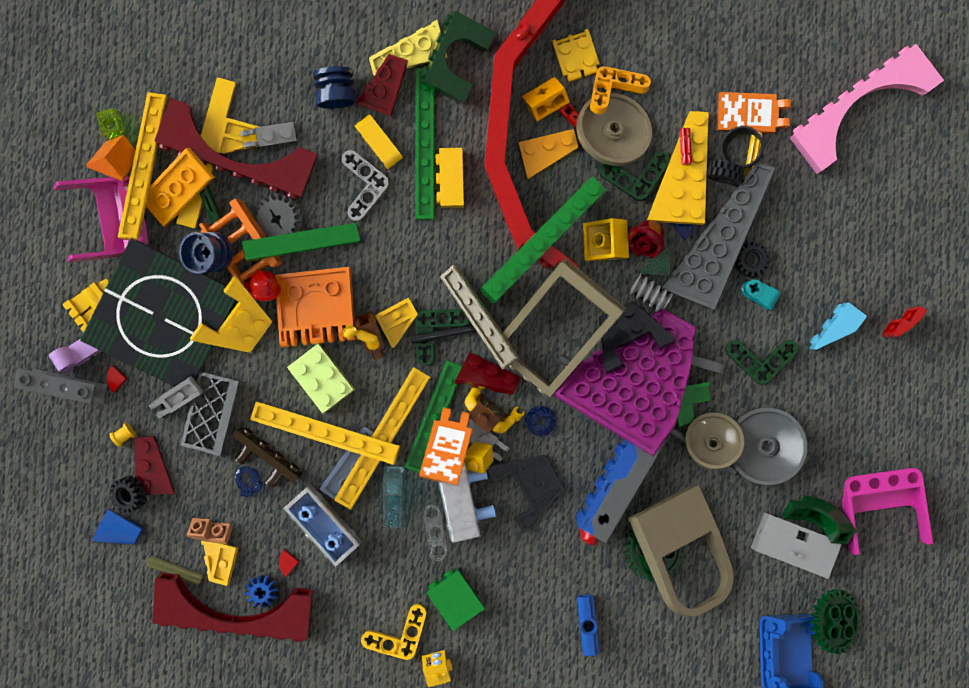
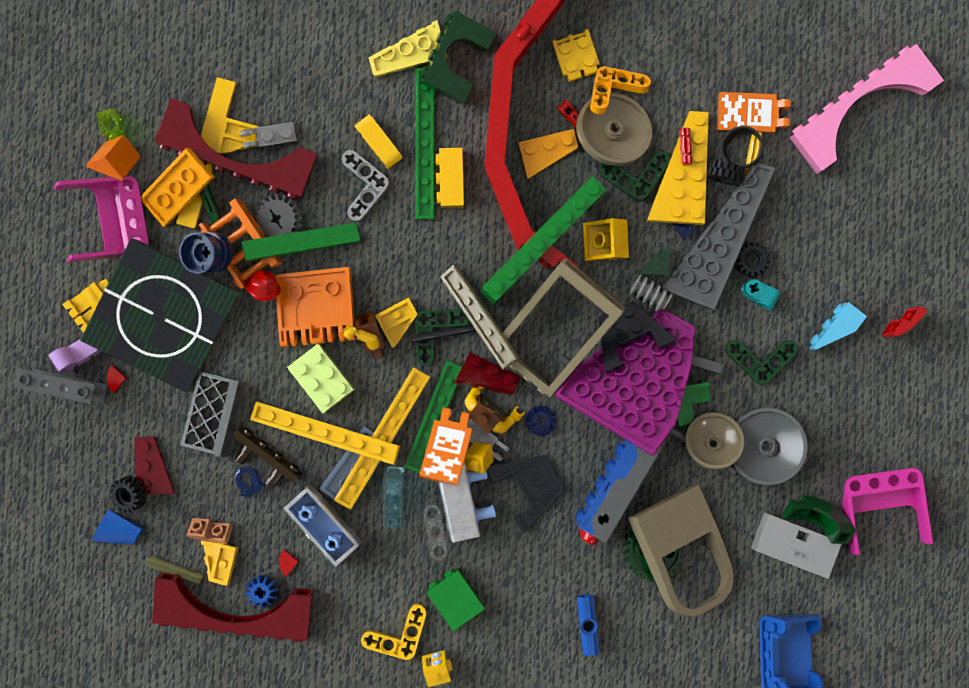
(122, 435): yellow bush -> none
(142, 167): yellow tile -> none
(177, 396): light grey hinge -> none
(243, 325): yellow wing -> none
(334, 87): dark blue wheel -> none
(385, 86): dark red wing -> none
(546, 99): light orange brick -> none
(647, 239): dark red cone -> none
(836, 621): dark green gear -> none

